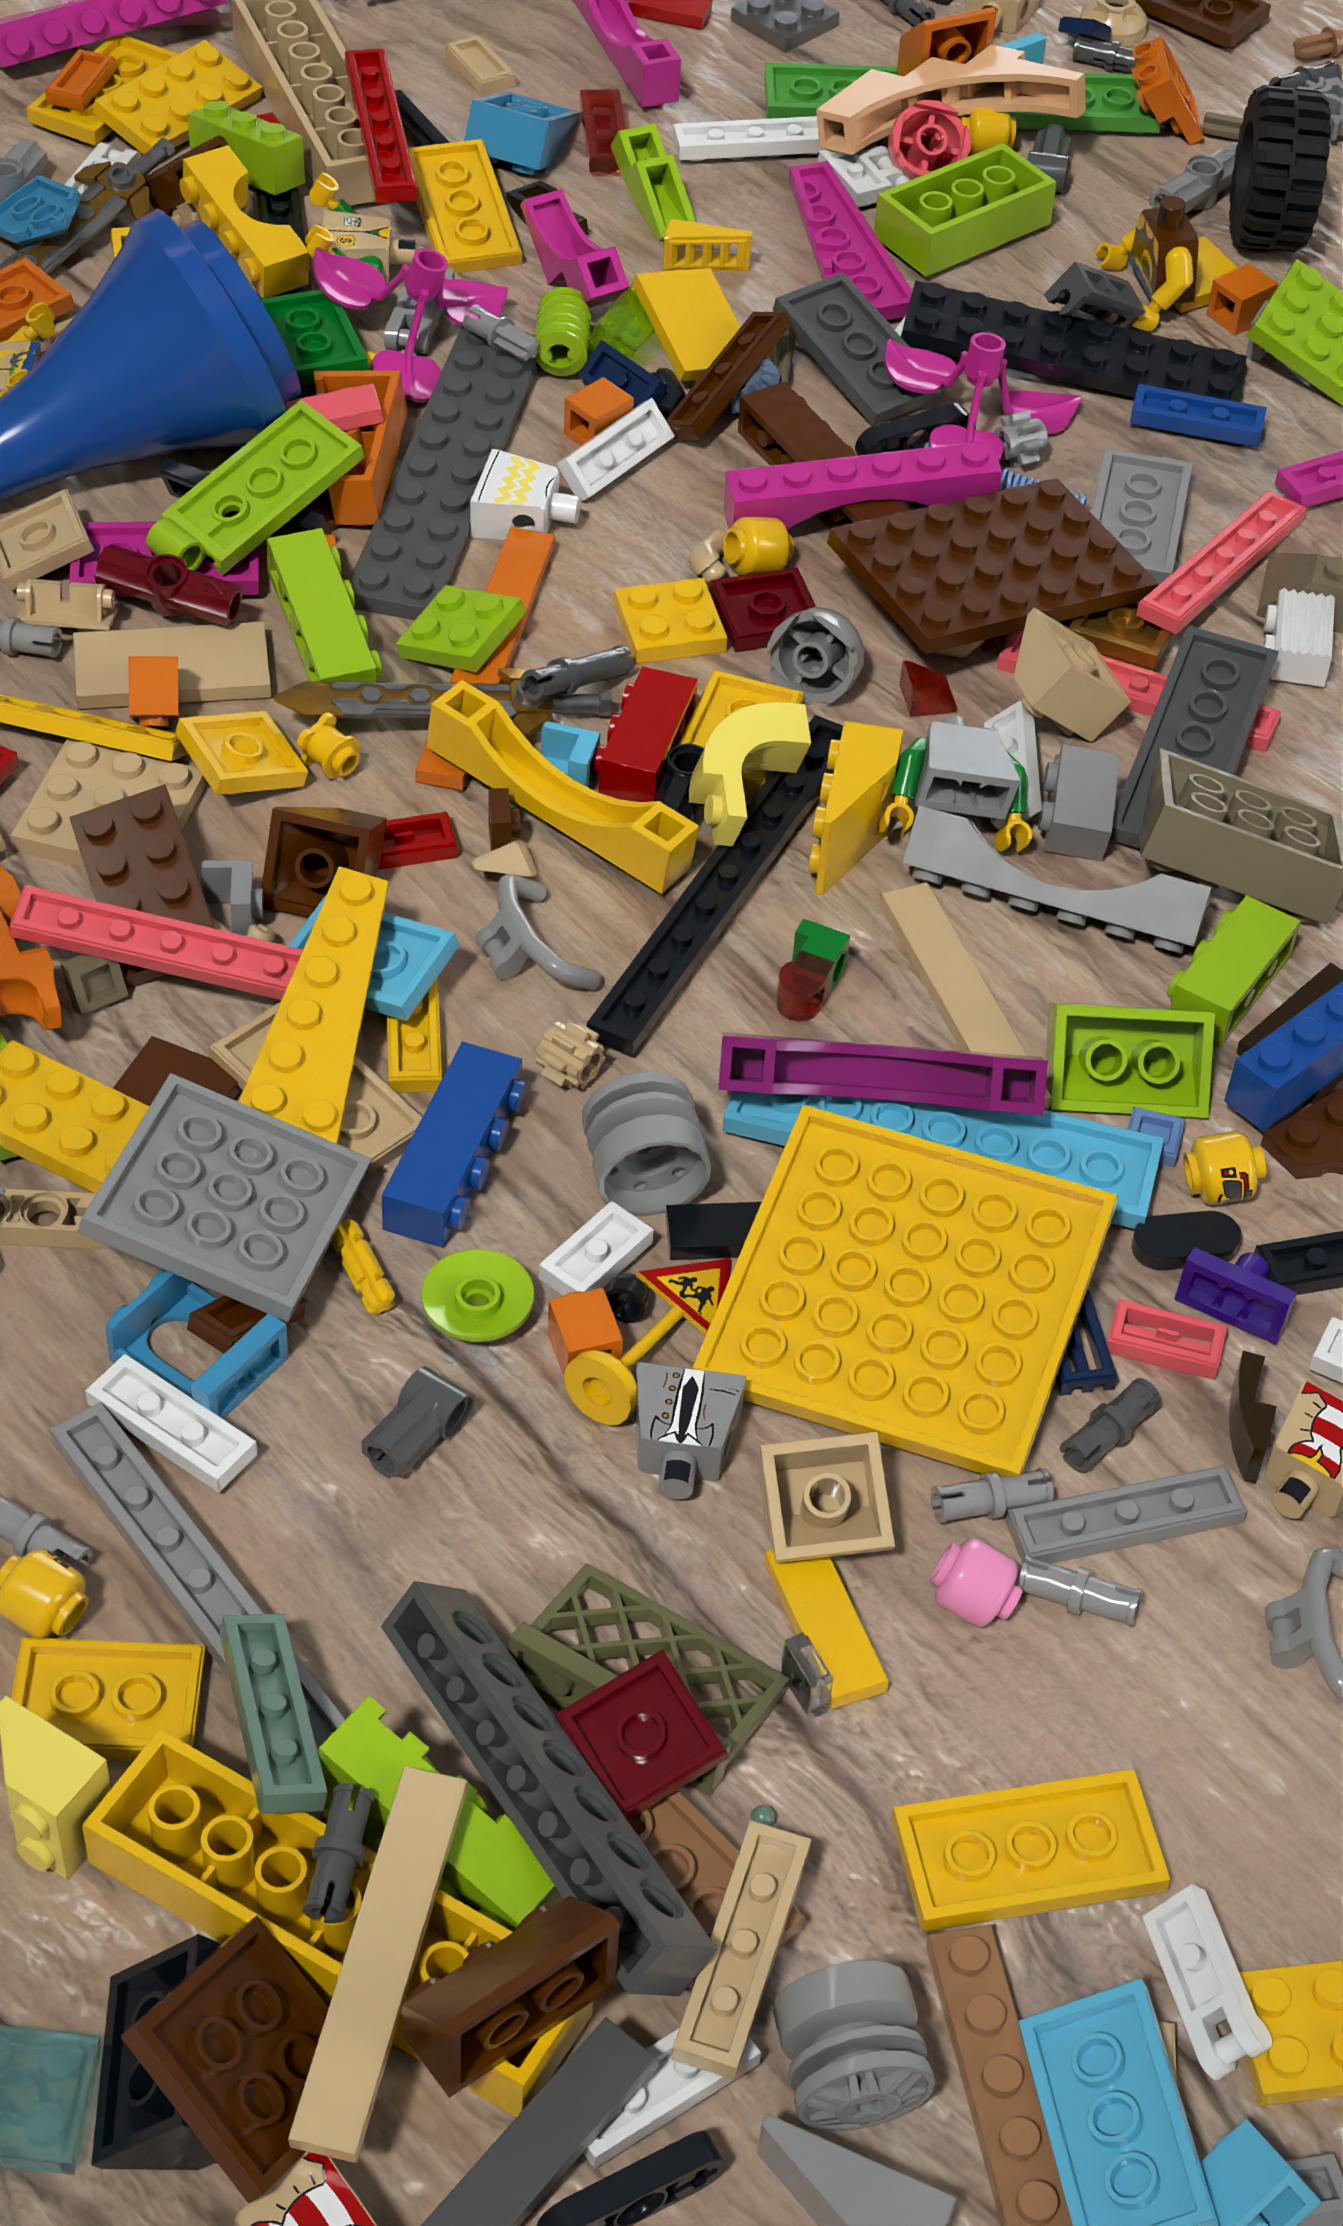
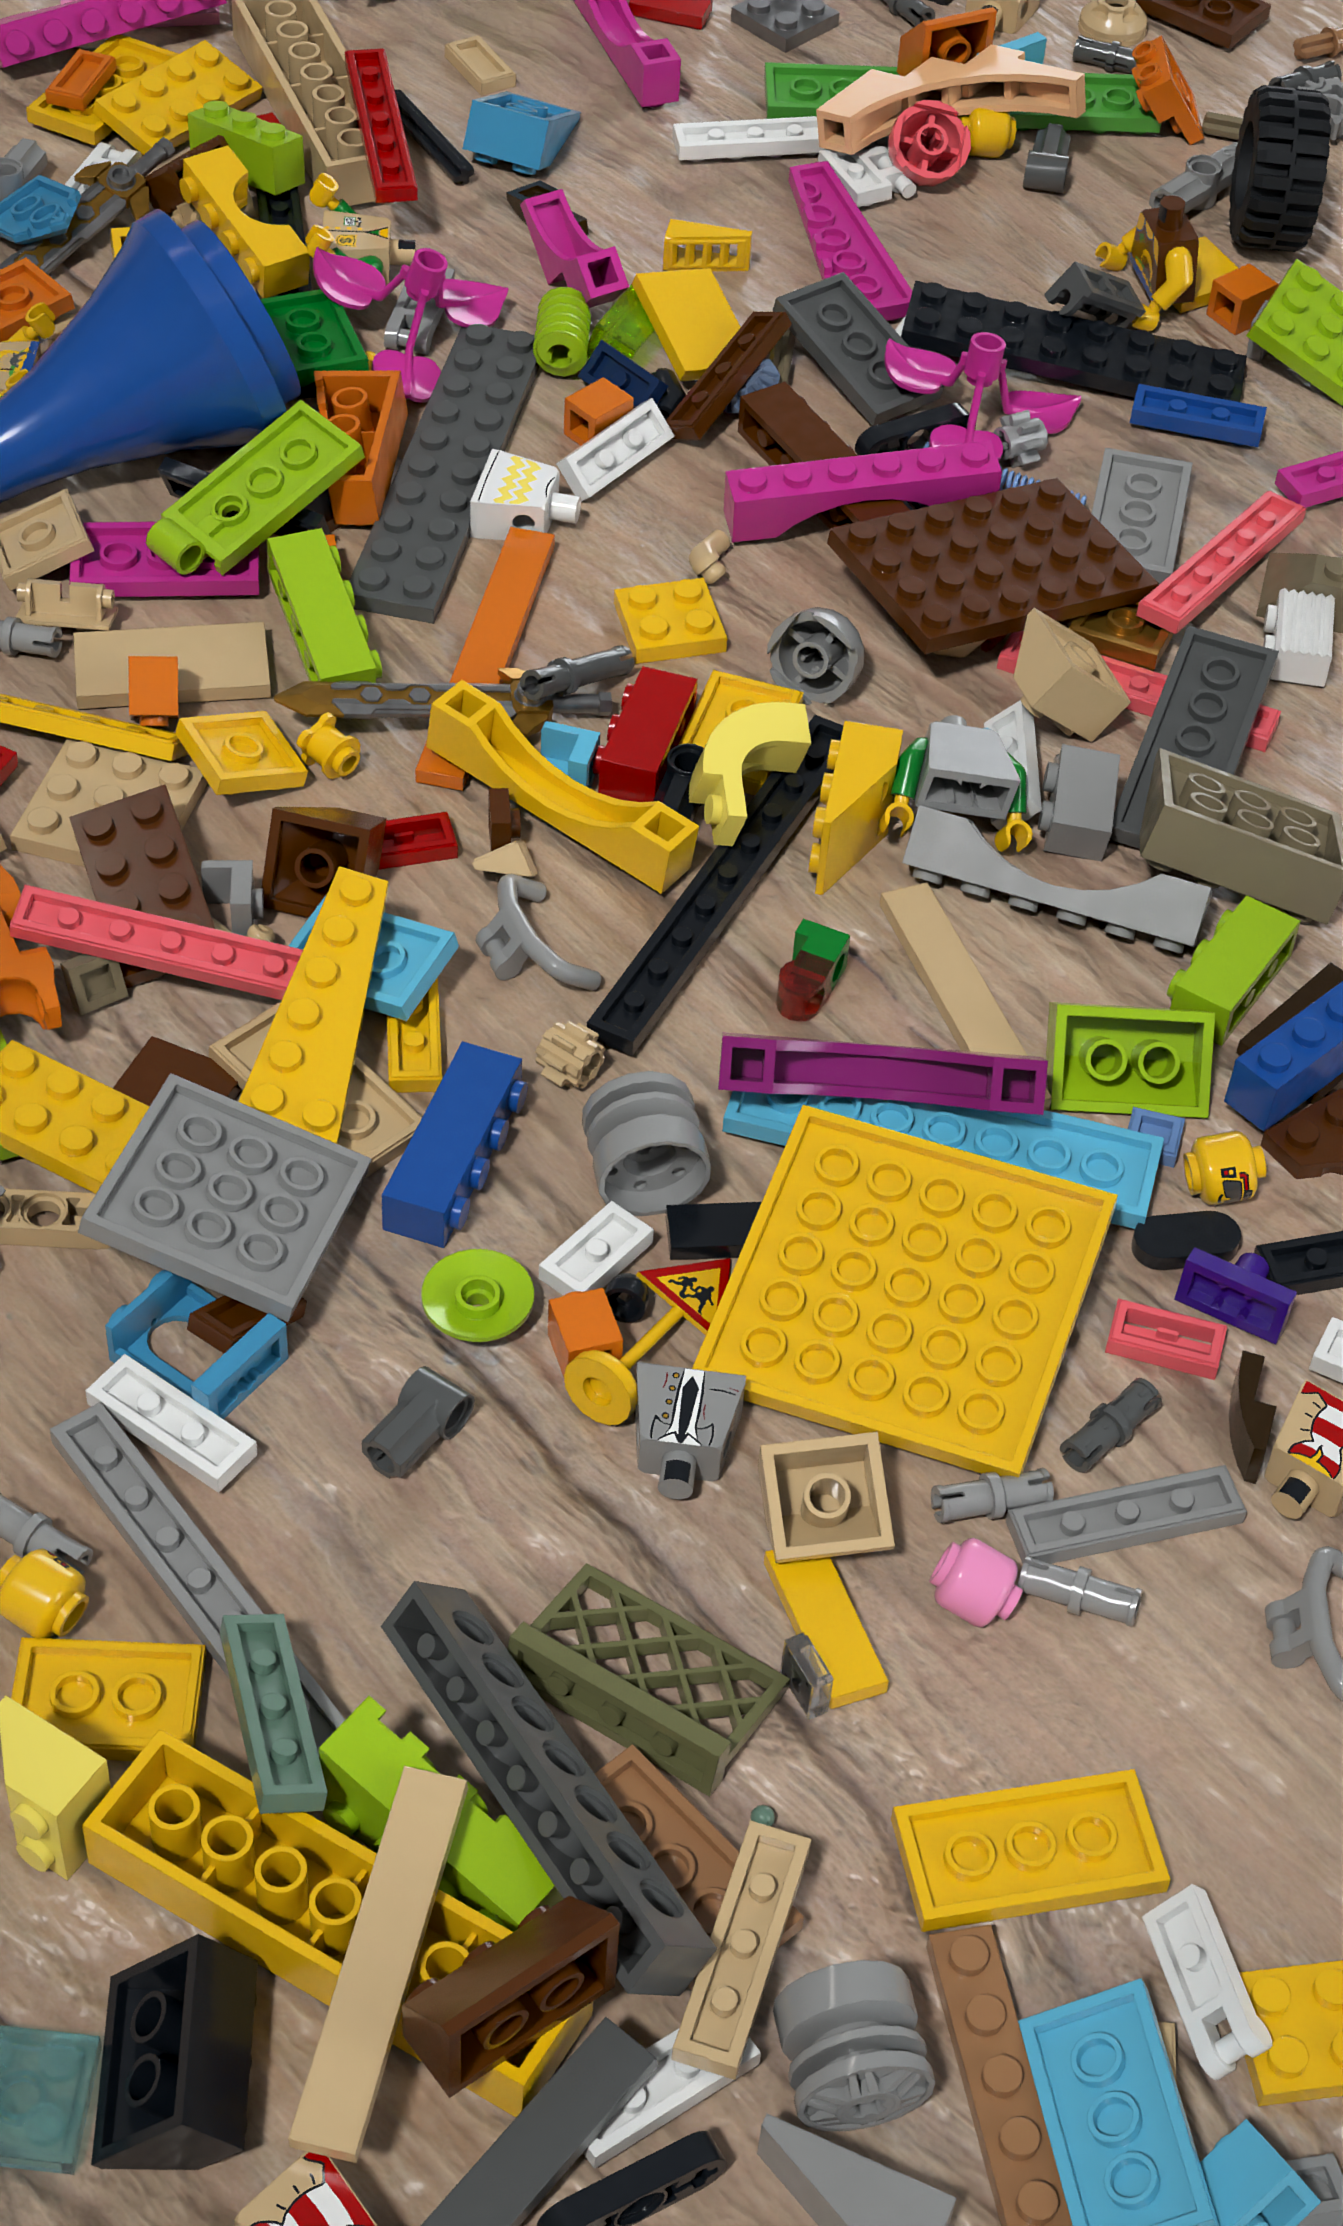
(147, 576): dark red piece -> none
(236, 2053): reddish brown plate -> none
(338, 1853): dark grey pin -> none
(347, 407): coral tile -> none
(363, 1268): yellow axle -> none
(460, 628): lime plate -> none
(464, 206): yellow tile -> none
(501, 333): light grey axle -> none
(601, 121): clear red plate -> none
(643, 1735): dark red tile -> none
(651, 178): lime slope -> none
(757, 545): yellow head -> none
(758, 604): dark red tile -> none
(925, 690): clear red slope -> none
(964, 209): lime brick -> none
(1083, 1377): dark blue tile -> none
(1085, 27): dark blue tile -> none

